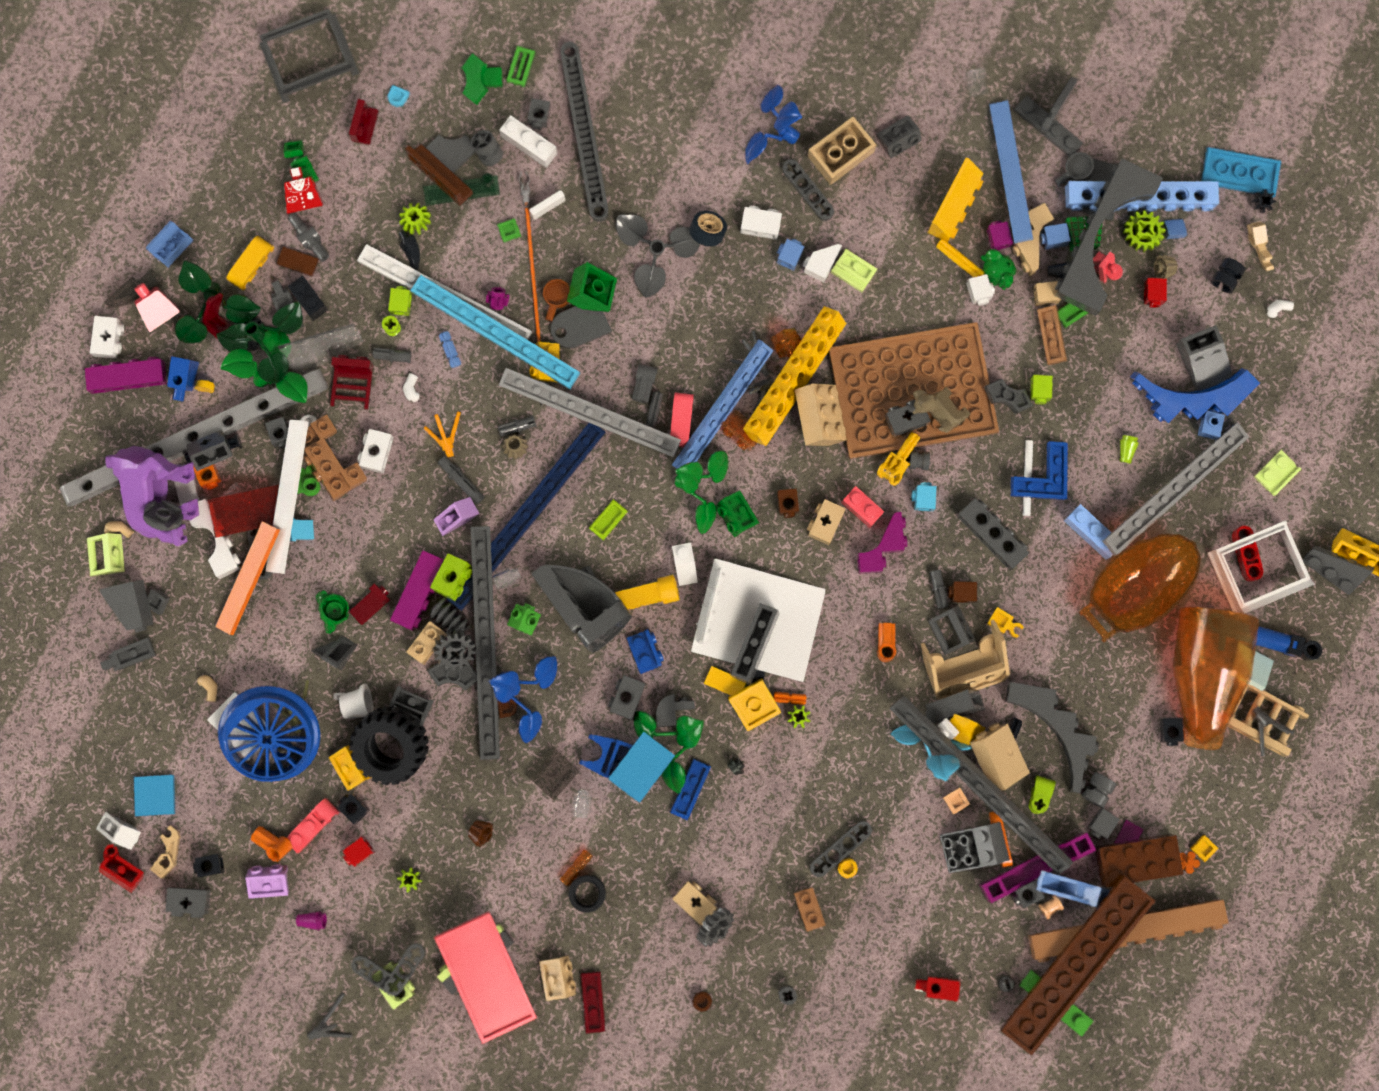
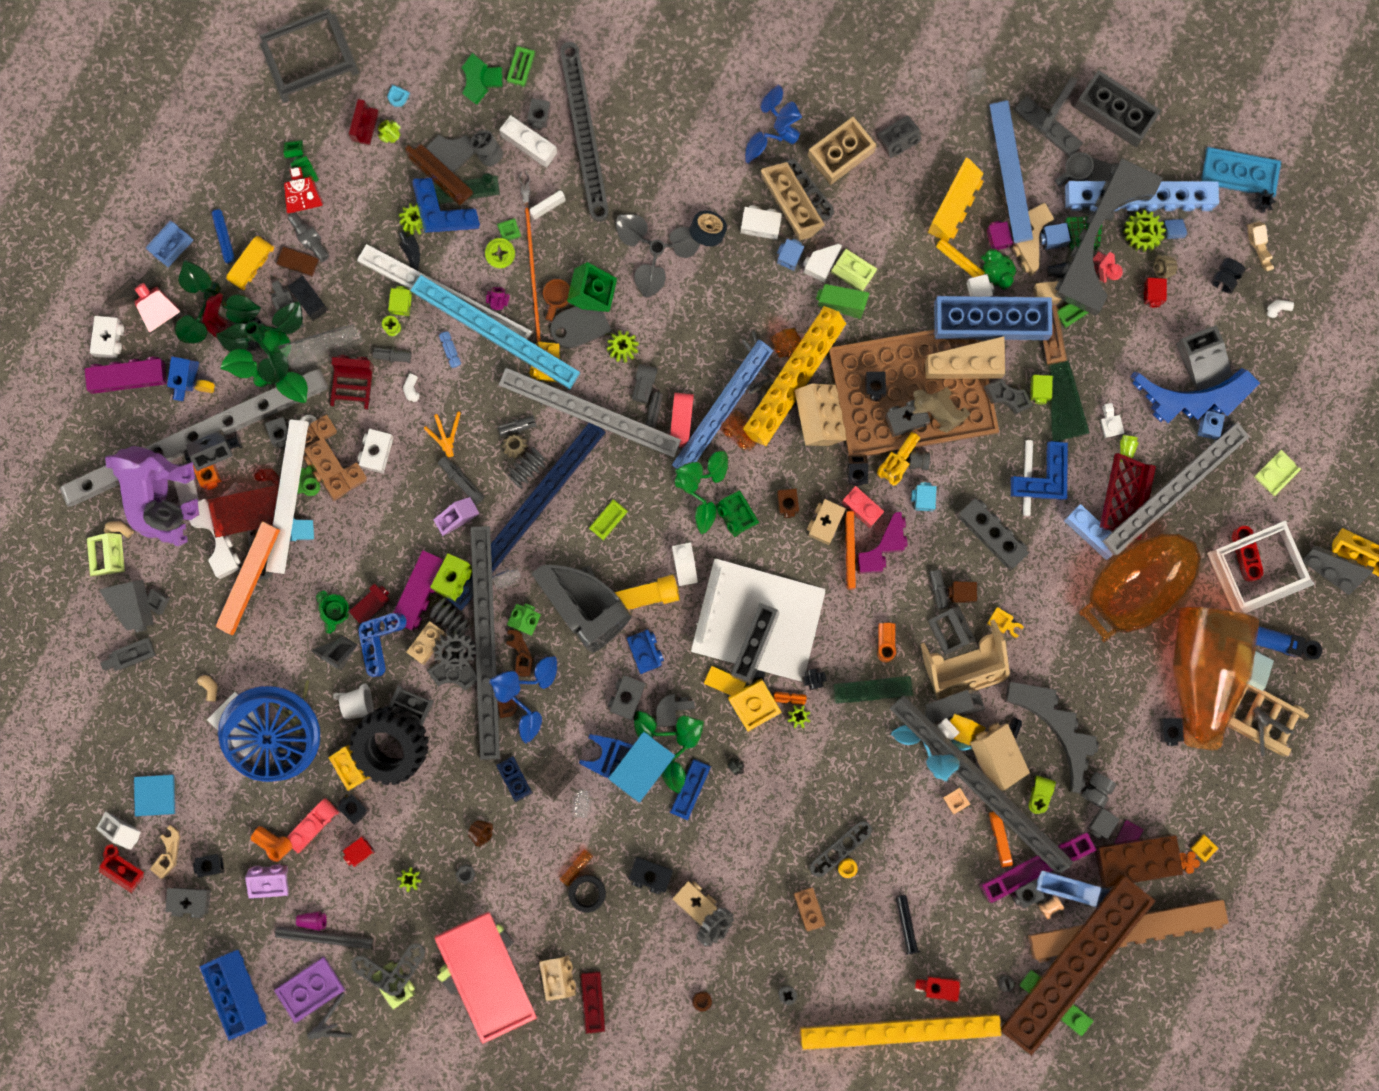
(223, 236): none -> blue axle
(233, 995): none -> blue slope
(267, 475): none -> clear red arm
(309, 990): none -> medium lavender tile
(323, 937): none -> dark grey axle
(373, 638): none -> blue beam
(389, 131): none -> lime gear
(436, 220): none -> blue plate
(465, 874): none -> dark grey tile
(493, 247): none -> lime gear
(514, 779): none -> dark blue slope
(520, 645): none -> reddish brown piece
(526, 467): none -> dark grey piece
(615, 348): none -> lime gear
(662, 873): none -> black brick
(792, 200): none -> tan slope
(814, 679): none -> black gear
(844, 300): none -> bright green slope
(850, 550): none -> orange tile
(854, 463): none -> black brick
(872, 690): none -> clear green brick
(875, 377): none -> black brick
(900, 1031): none -> yellow brick
(907, 925): none -> black axle
(972, 361): none -> tan wedge
(974, 847): dark grey slope -> none
(993, 318): none -> medium blue brick
(1066, 407): none -> clear green wing
(1111, 424): none -> white plate
(1117, 108): none -> dark grey brick
(1139, 495): none -> dark red fence

